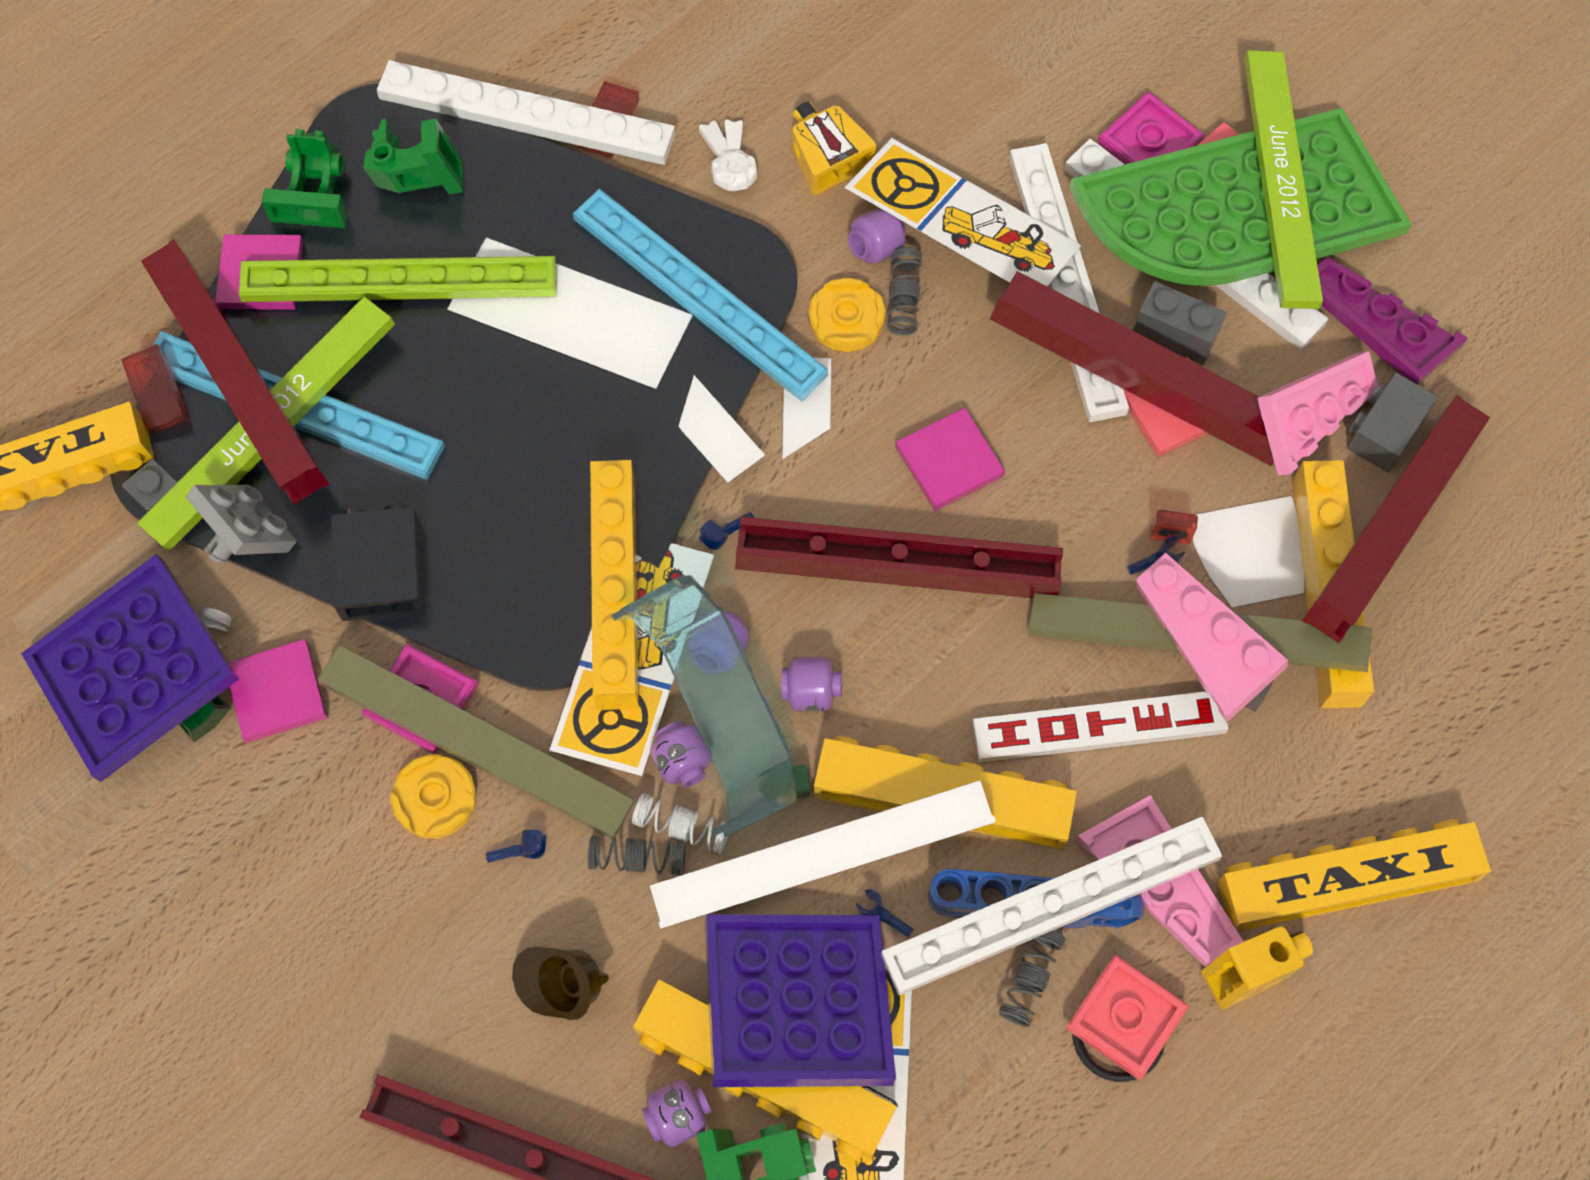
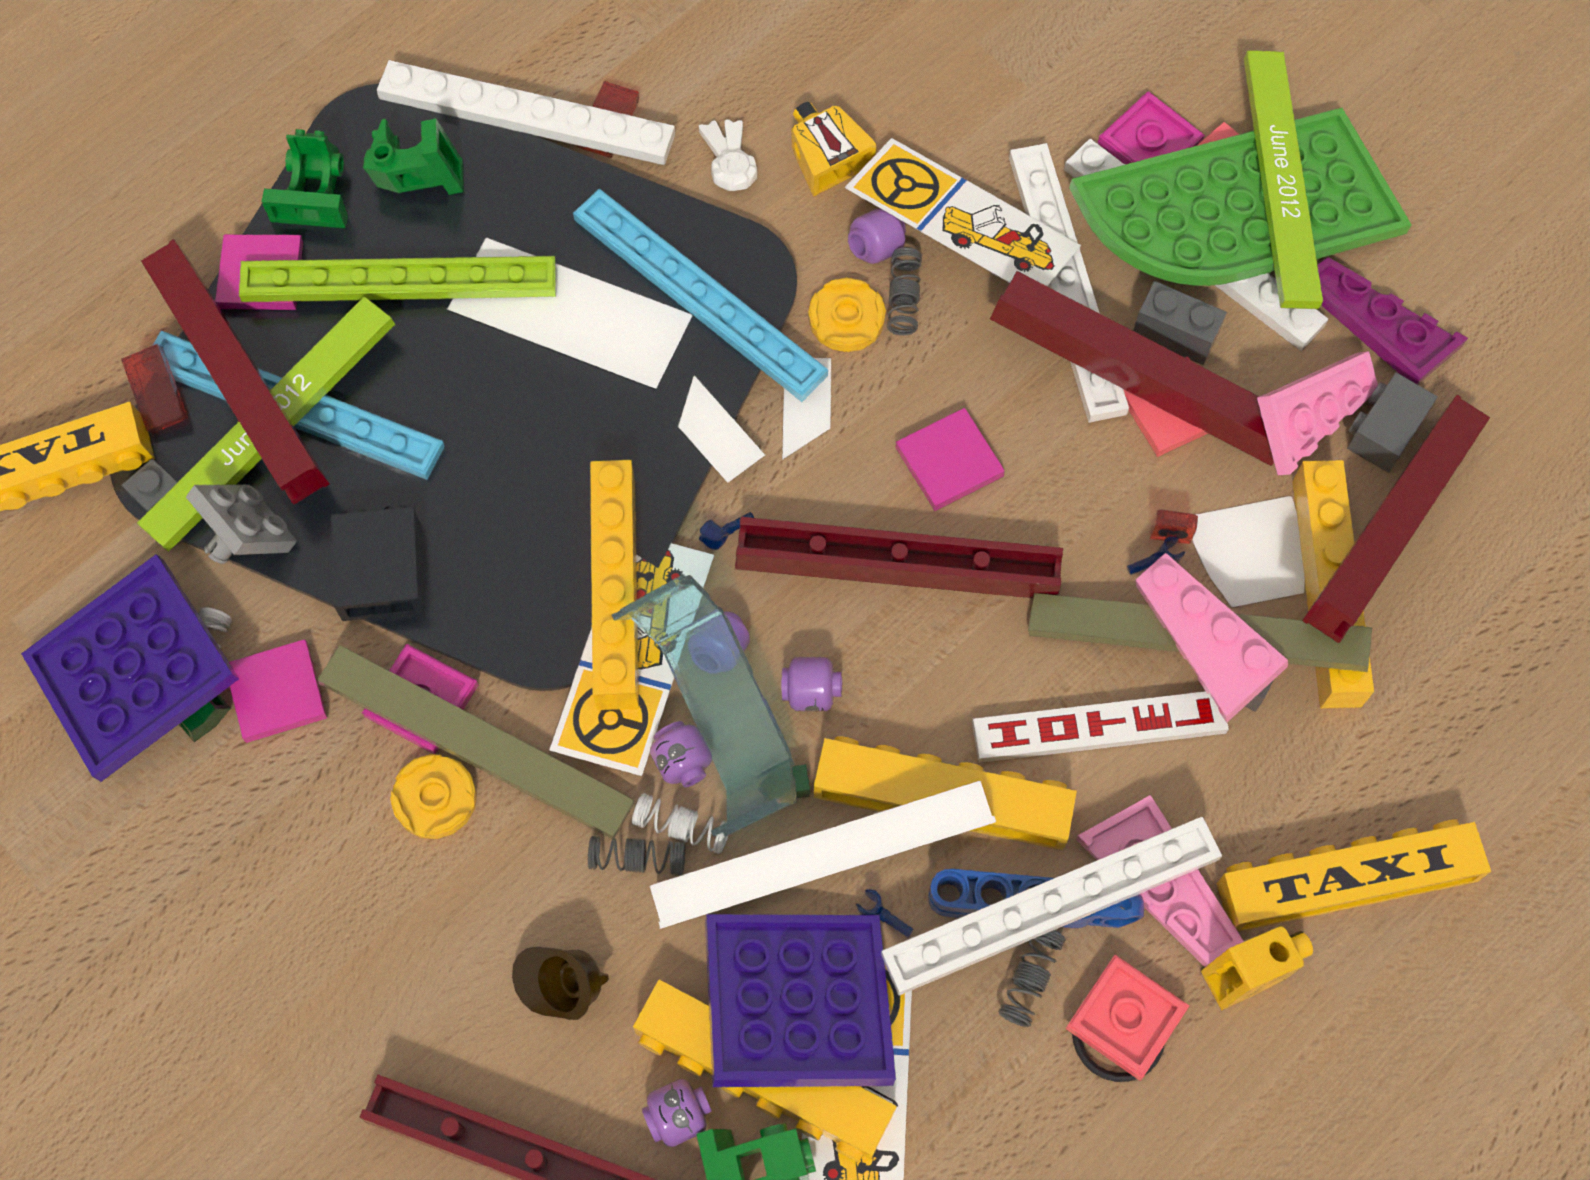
(531, 847): clear blue hand -> none

